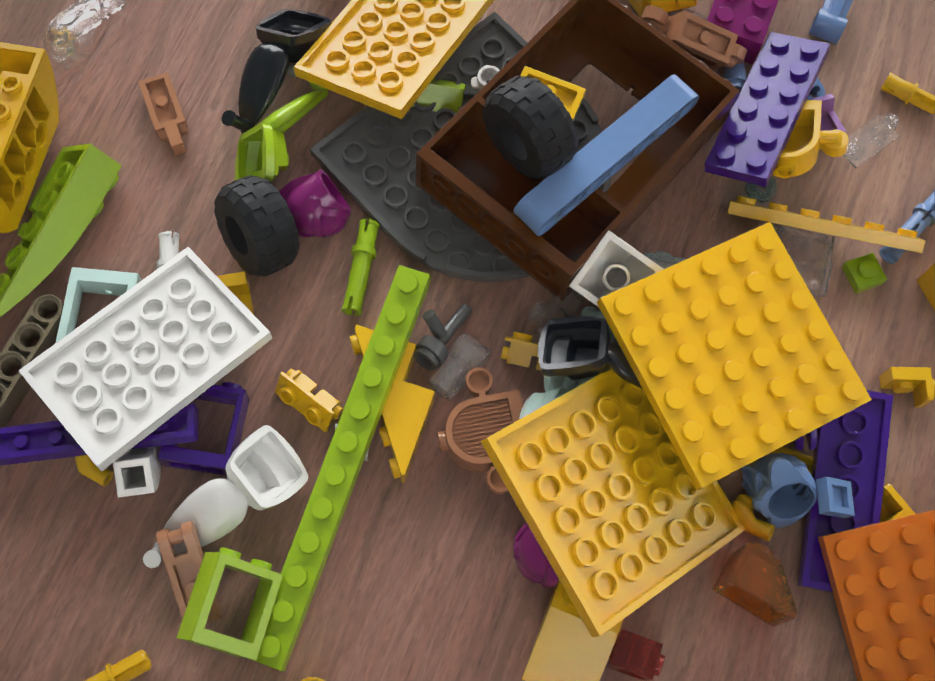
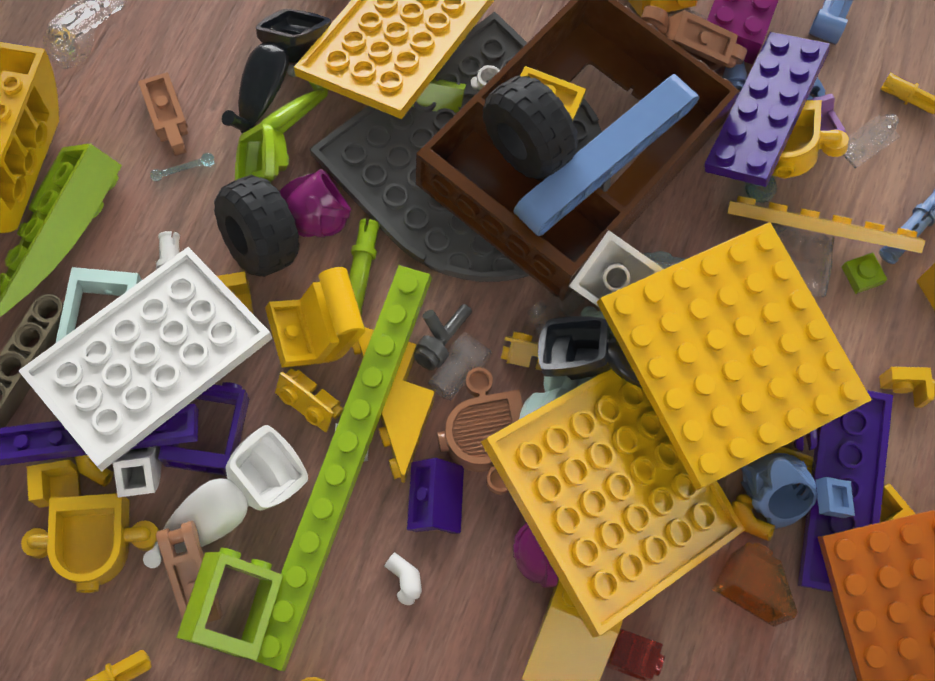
(52, 481): none -> yellow panel
(89, 538): none -> yellow piece
(207, 160): none -> clear light blue hinge
(319, 324): none -> yellow piece
(409, 579): none -> white arm
(435, 496): none -> dark purple panel

